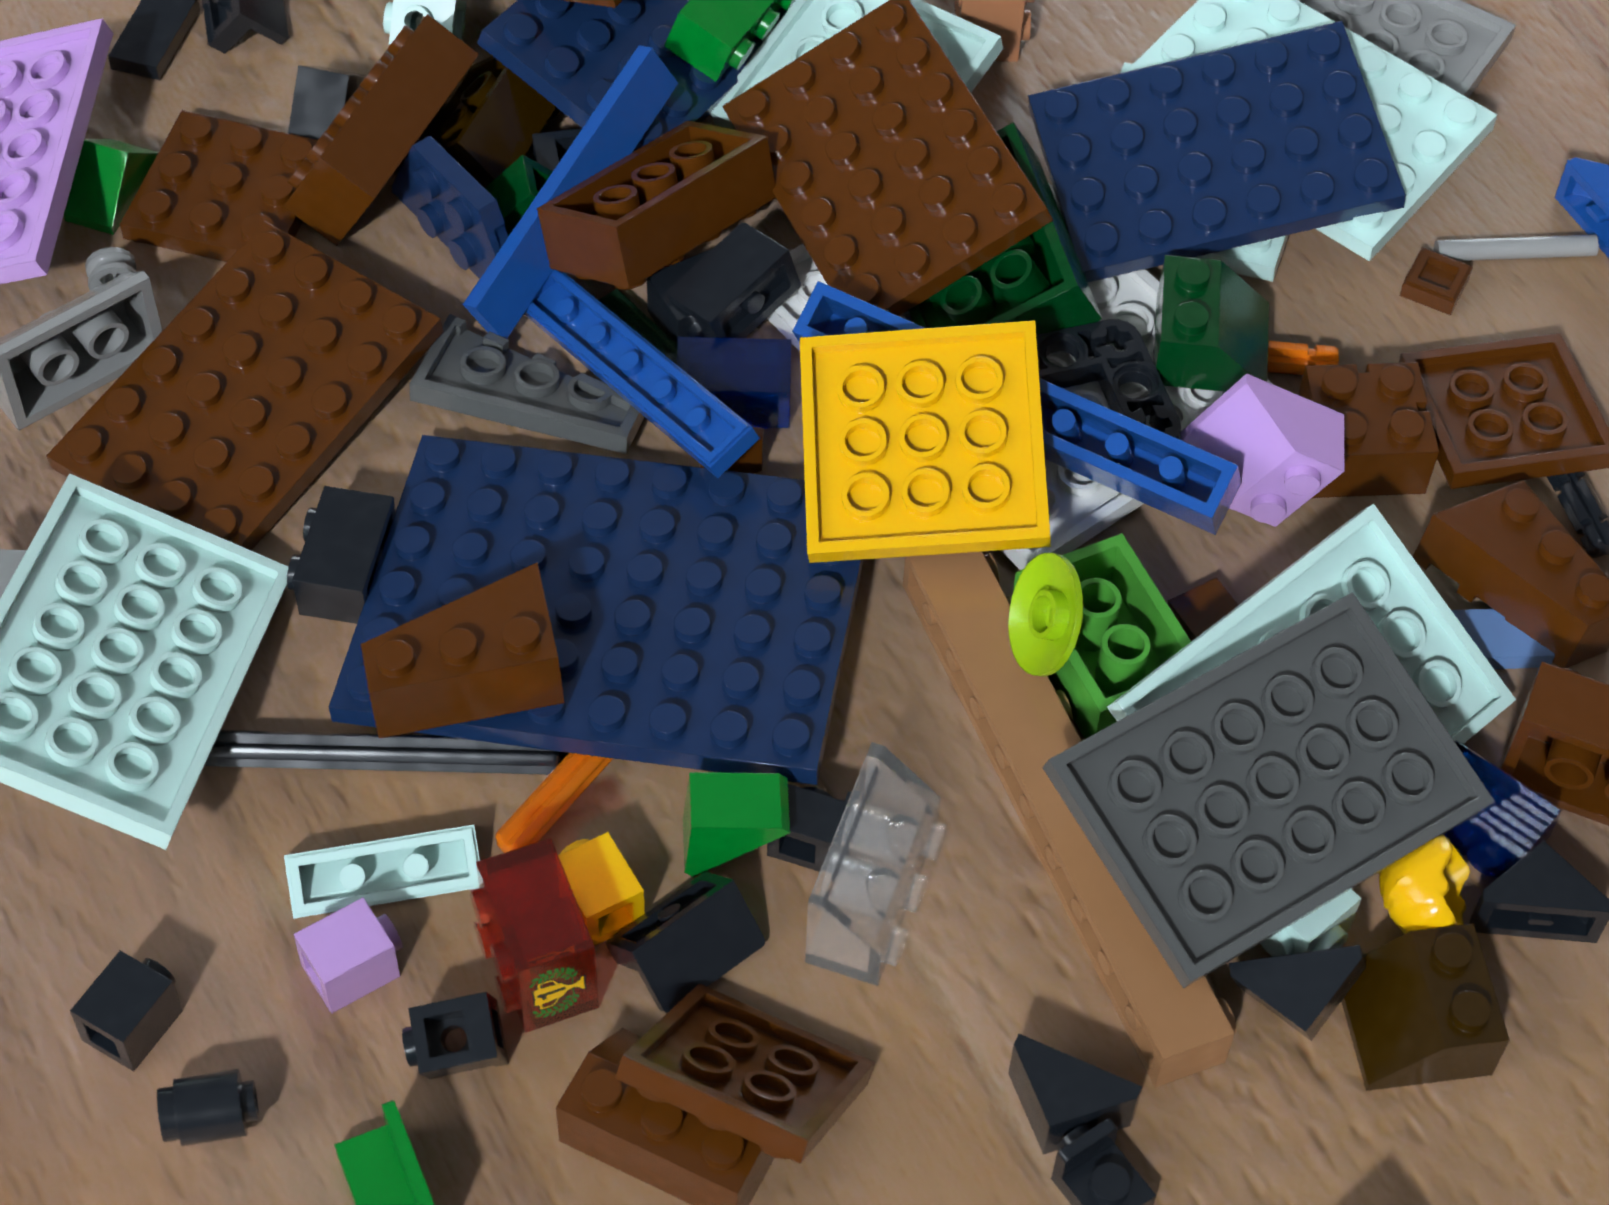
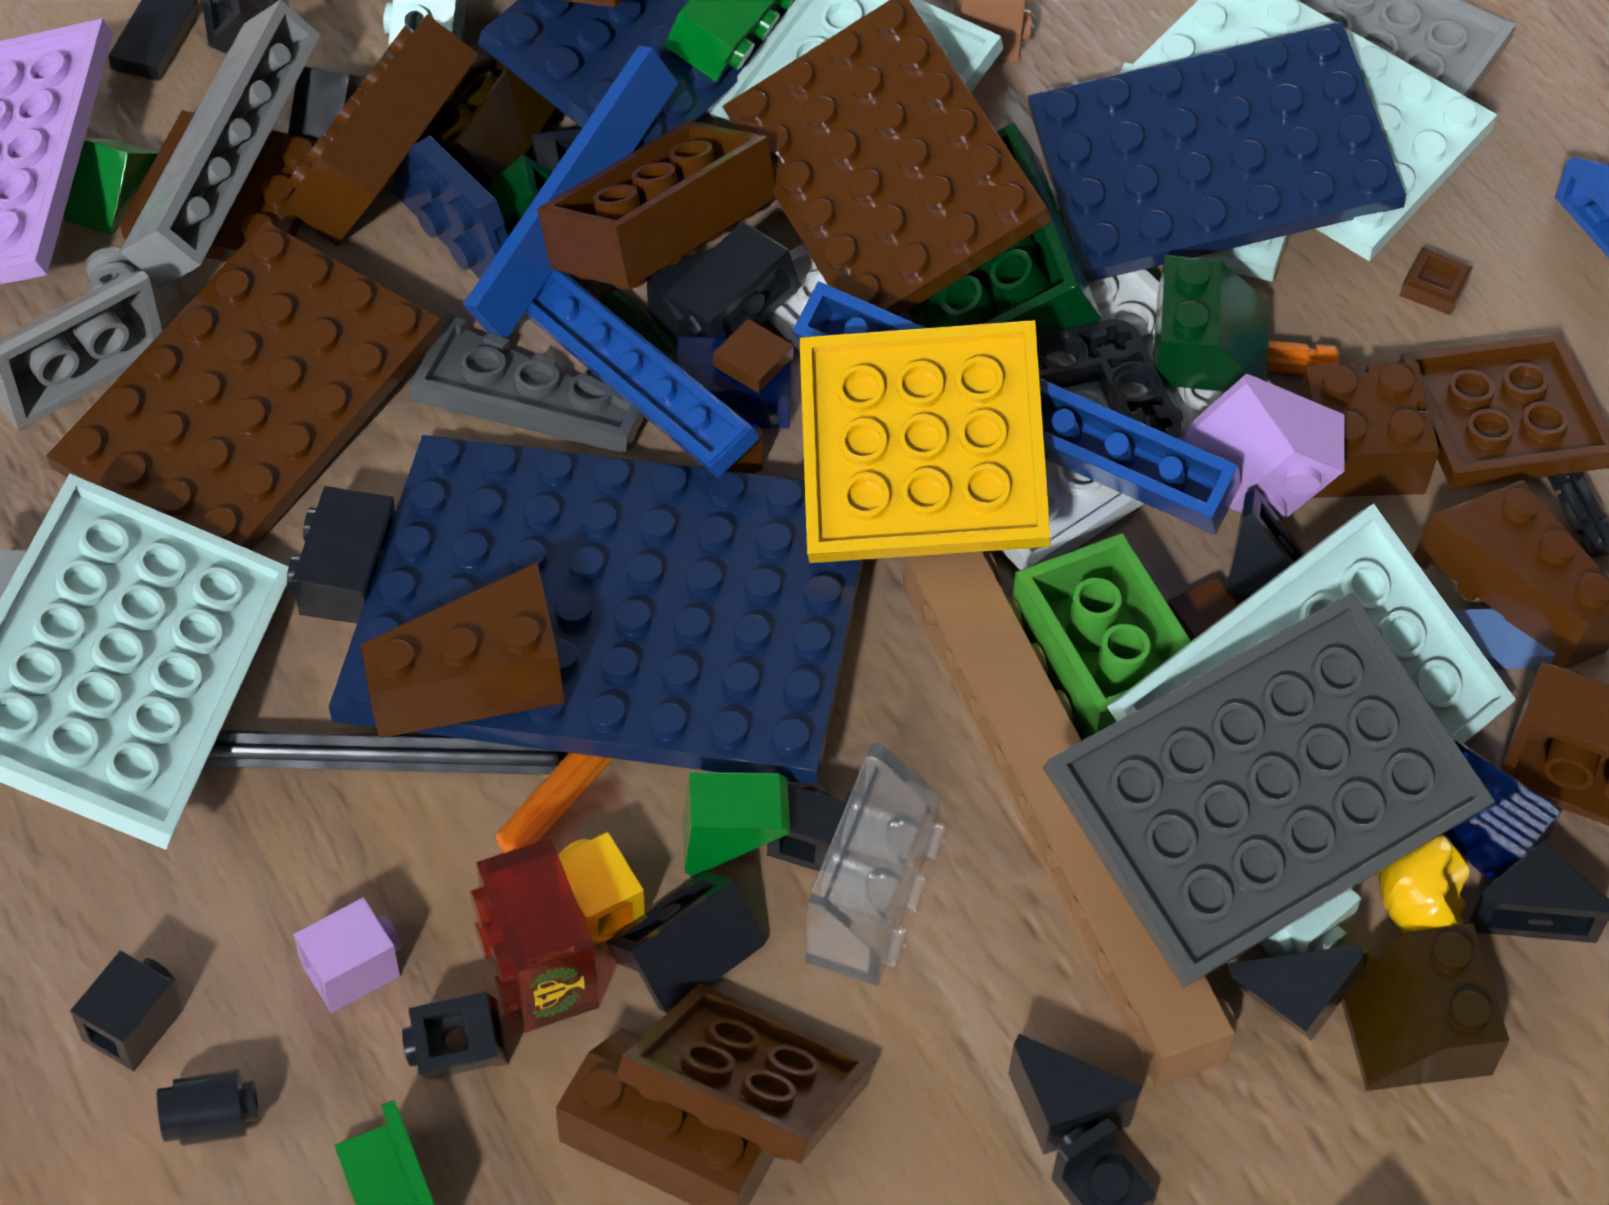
(220, 144): none -> light grey brick
(383, 870): light aqua slope -> none
(753, 355): none -> reddish brown tile
(1045, 614): lime dish -> none
(1260, 548): none -> black slope
(1518, 247): light grey bar -> none

